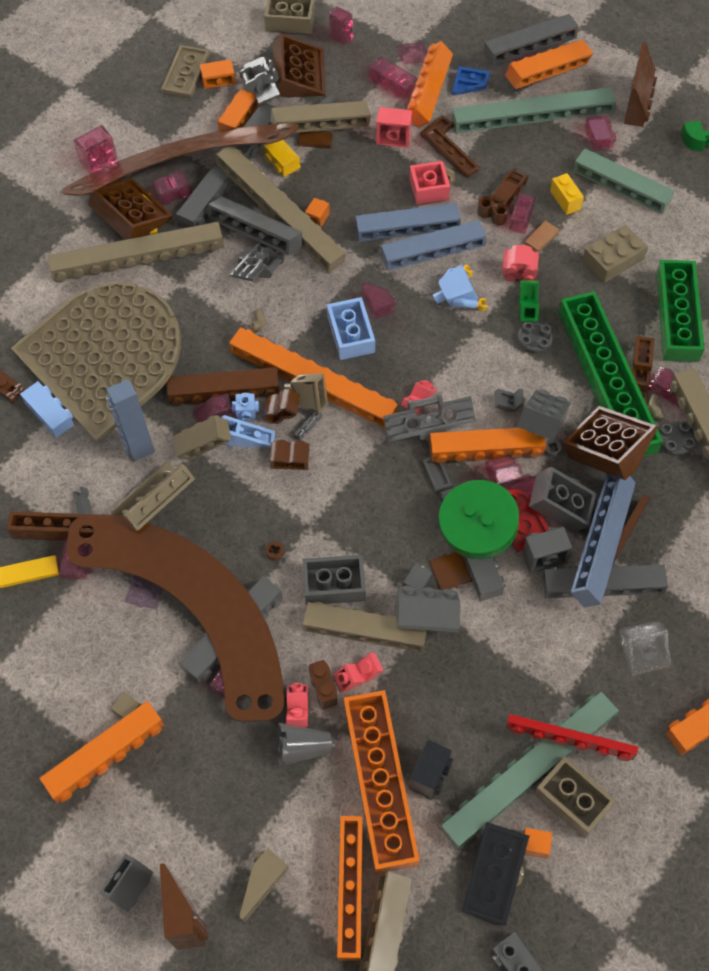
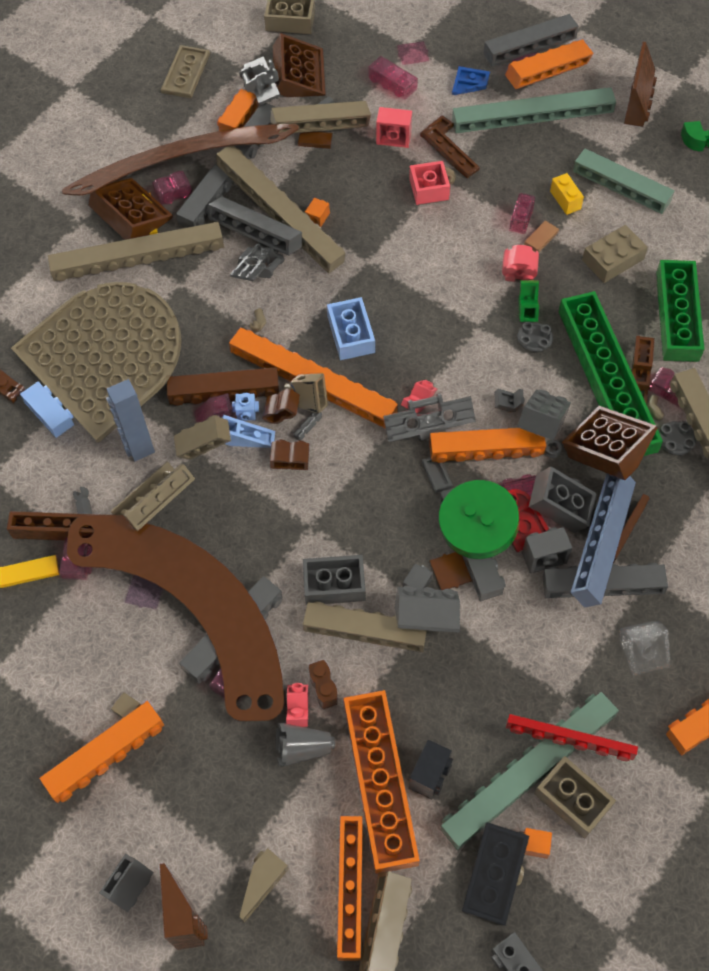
(95, 149): clear pink brick -> none
(217, 74): orange brick -> none
(272, 556): reddish brown bush -> none
(282, 157): yellow brick -> none
(341, 25): clear pink brick -> none
(356, 674): coral slope -> none
(378, 300): clear pink slope -> none
(406, 222): sand blue brick -> none
(429, 83): orange brick -> none
(433, 245): sand blue brick -> none
(459, 290): light blue torso -> none
(501, 199): reddish brown piece -> none
(503, 470): clear pink brick -> none
(600, 132): clear pink brick -> none

